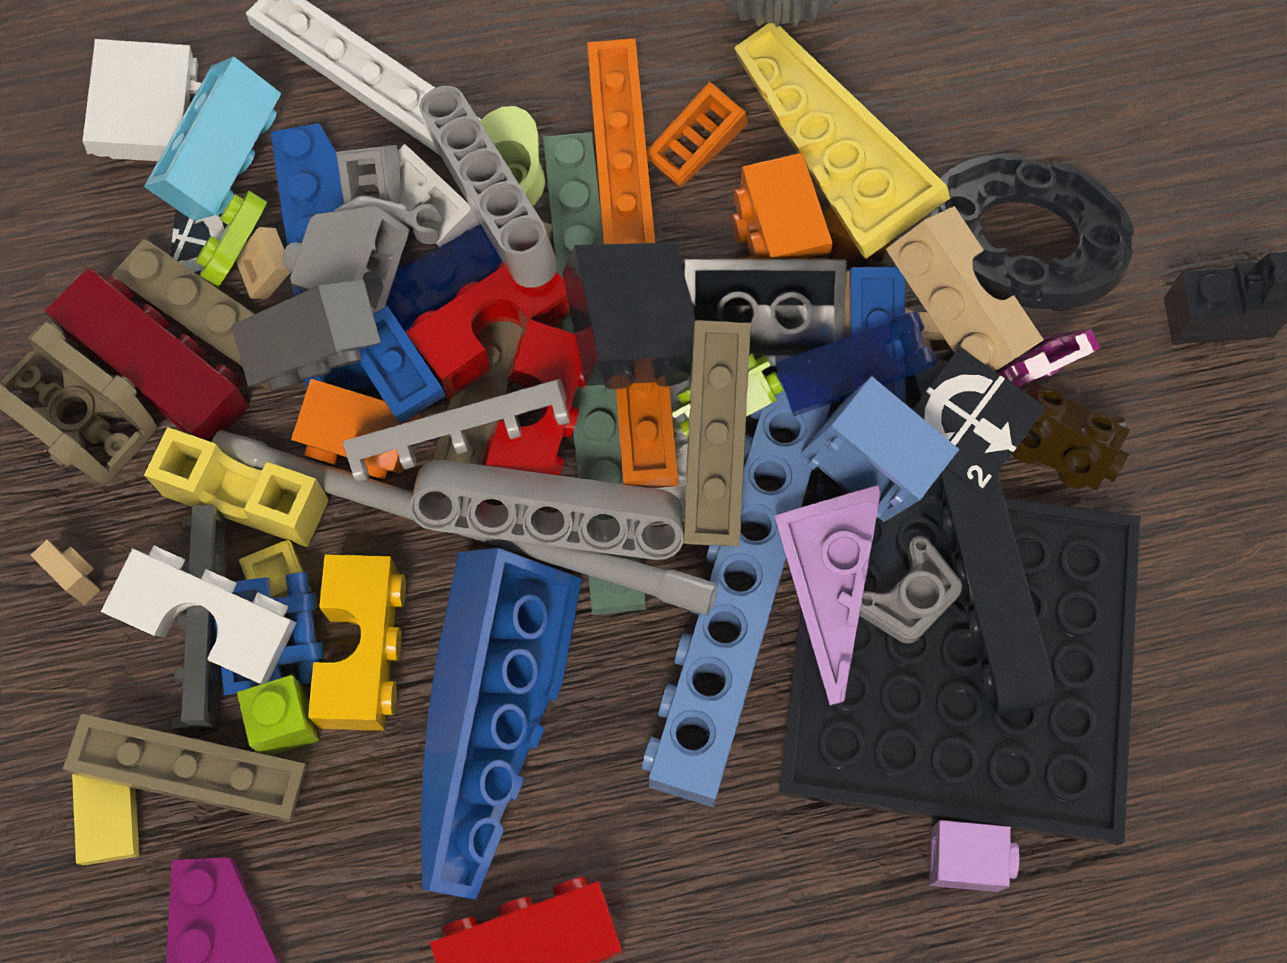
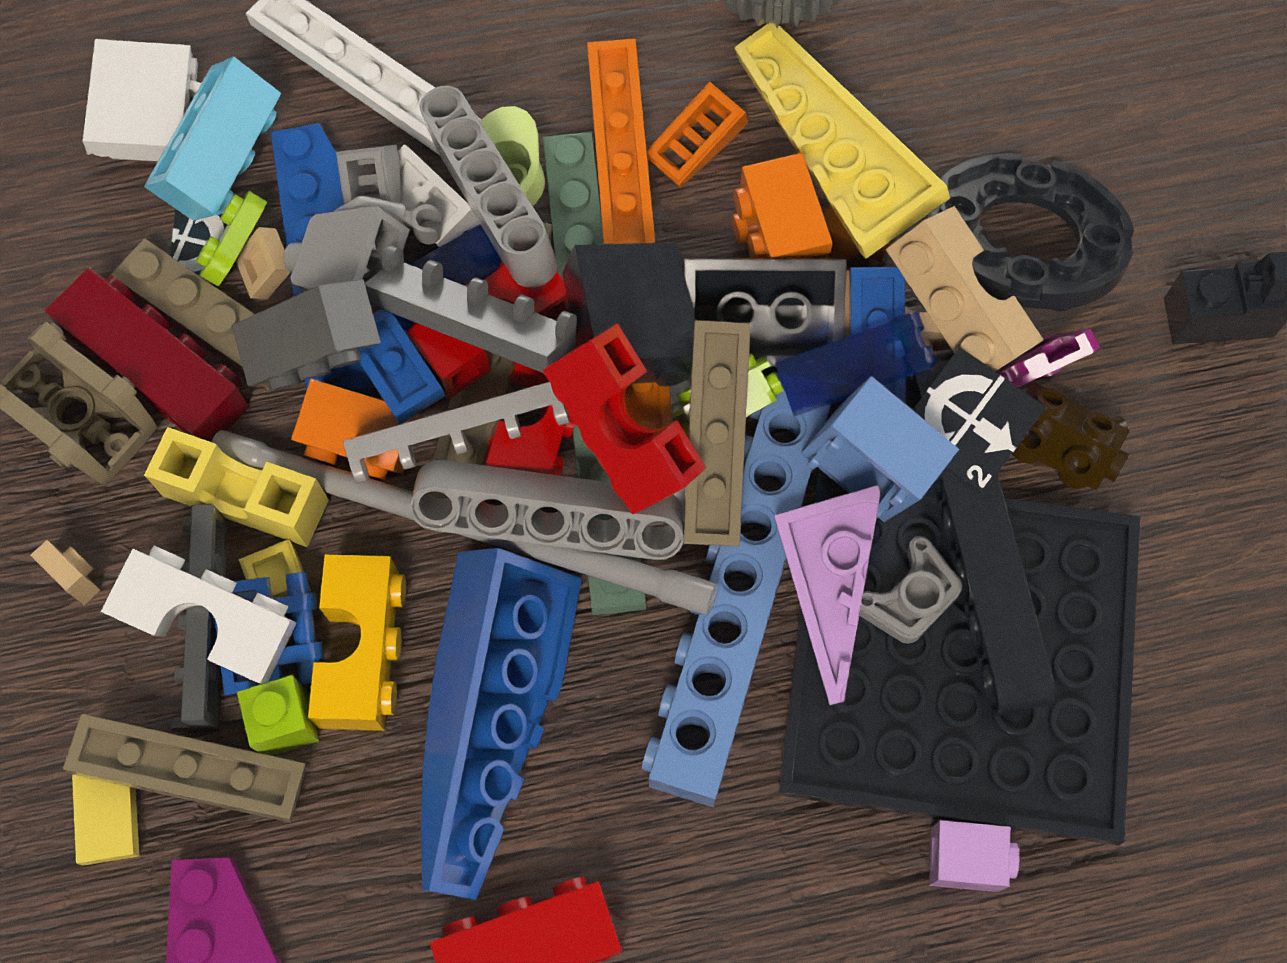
(470, 312): none -> dark grey hinge
(639, 461): none -> red arch

